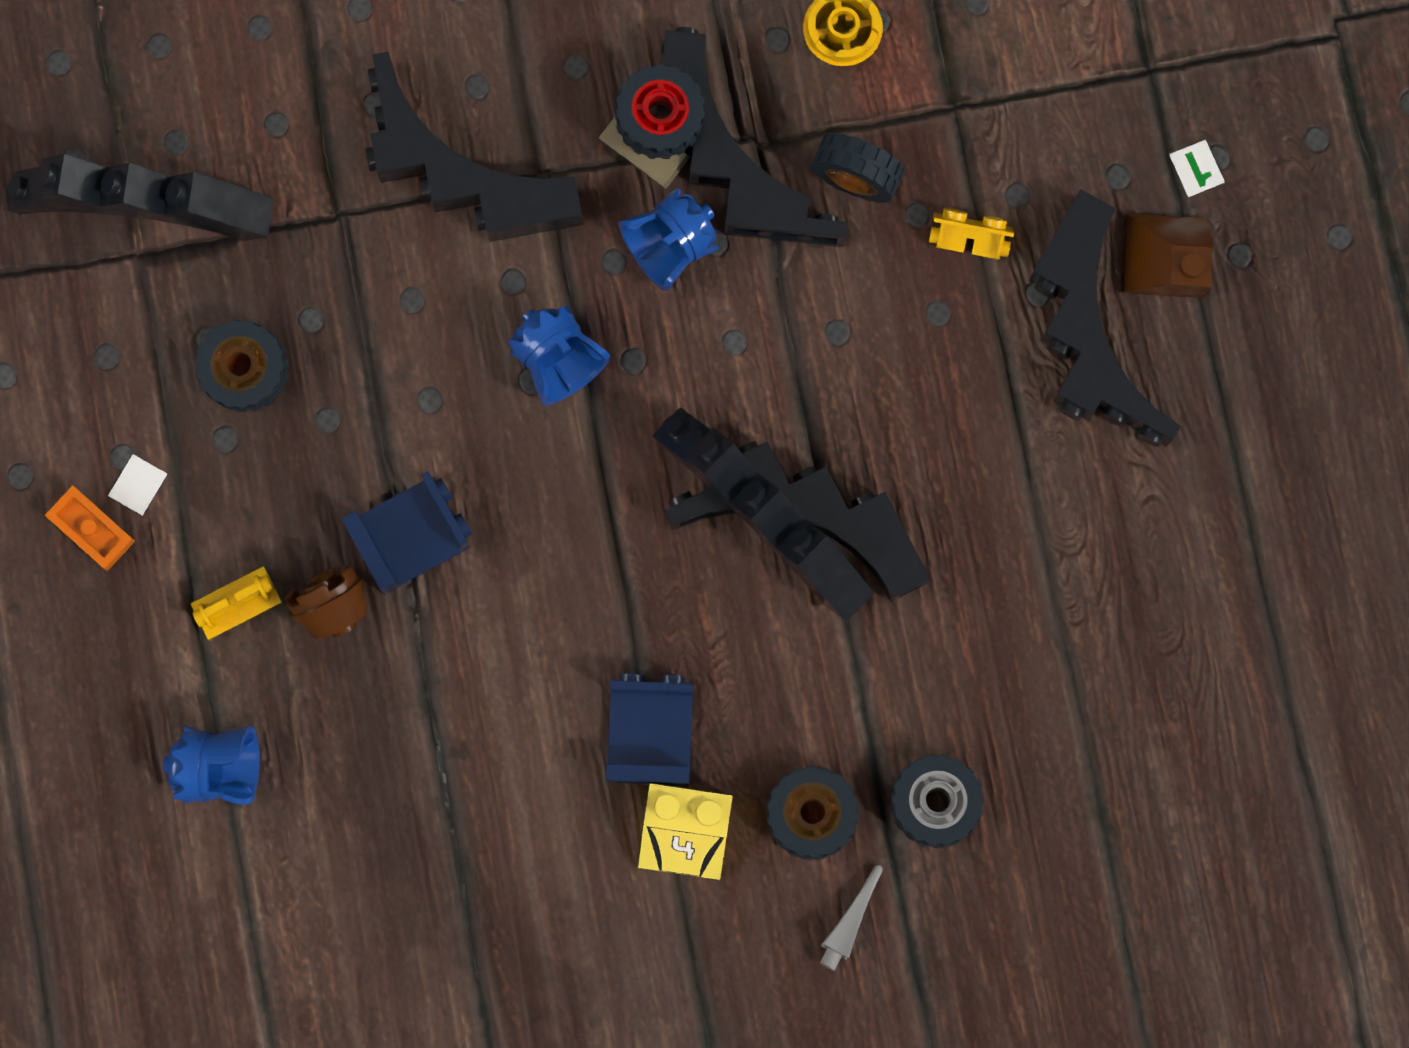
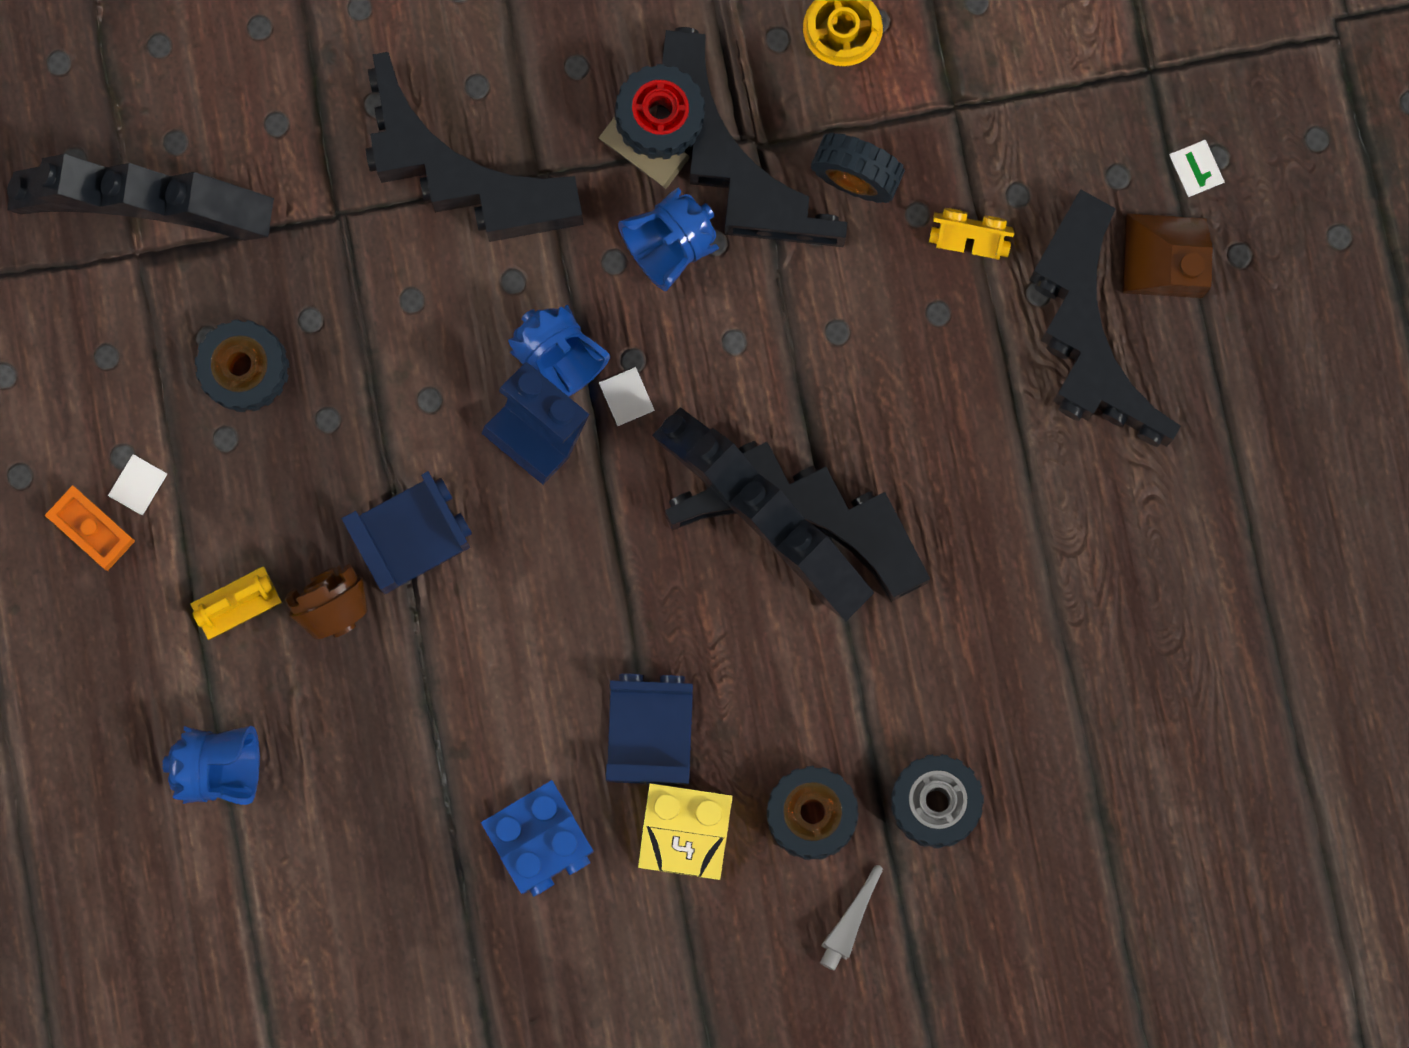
(536, 423): none -> dark blue panel
(538, 839): none -> blue plate
(626, 396): none -> white sticker

